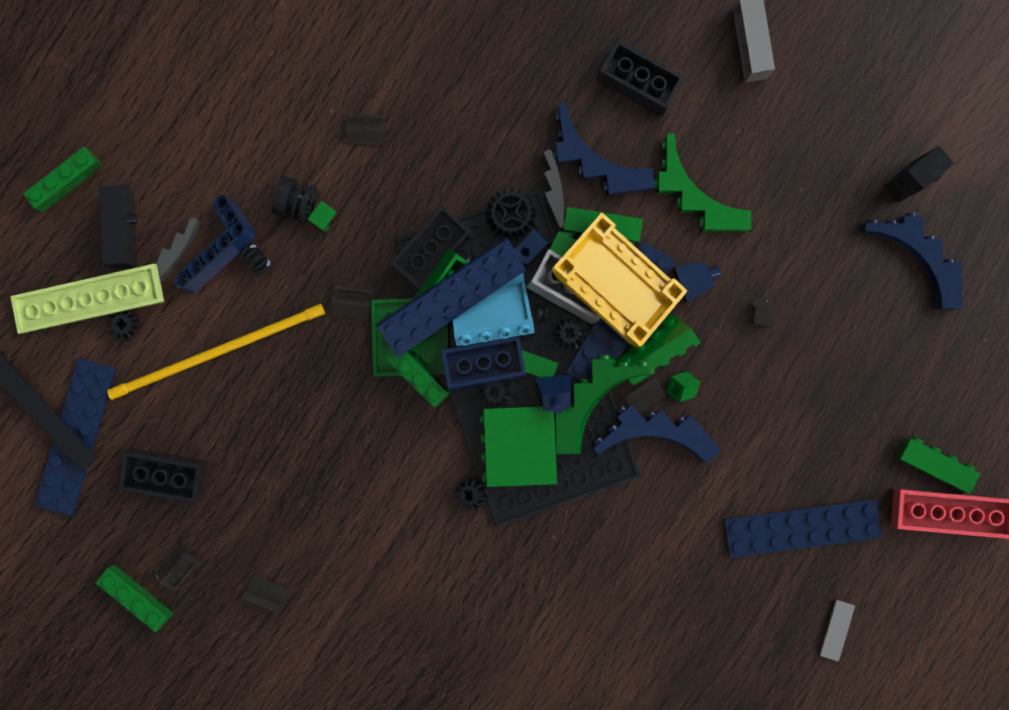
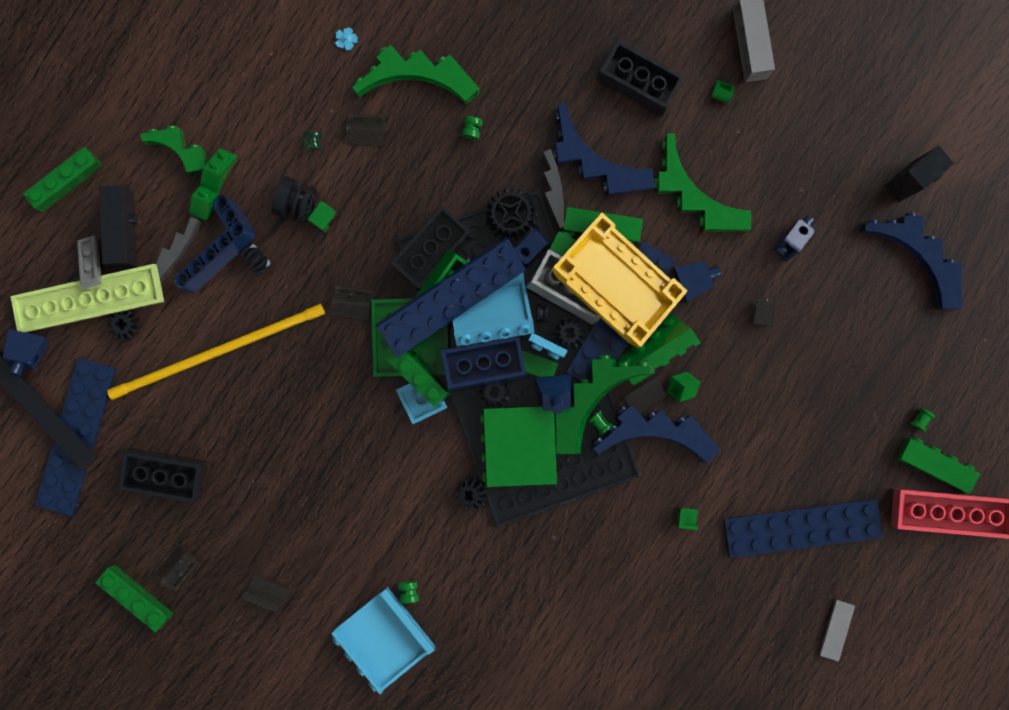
(23, 351): none -> dark blue torso
(89, 262): none -> light grey tile
(173, 137): none -> green arch
(212, 179): none -> green arch
(312, 141): none -> clear green wheel
(346, 39): none -> medium azure plant
(382, 640): none -> medium azure panel
(408, 592): none -> green wheel
(416, 405): none -> medium azure plate
(418, 67): none -> green arch
(471, 127): none -> green wheel
(554, 351): none -> medium azure plate
(600, 422): none -> green bush
(686, 518): none -> green panel
(722, 91): none -> green brick
(795, 238): none -> dark blue torso
(922, 419): none -> green bush

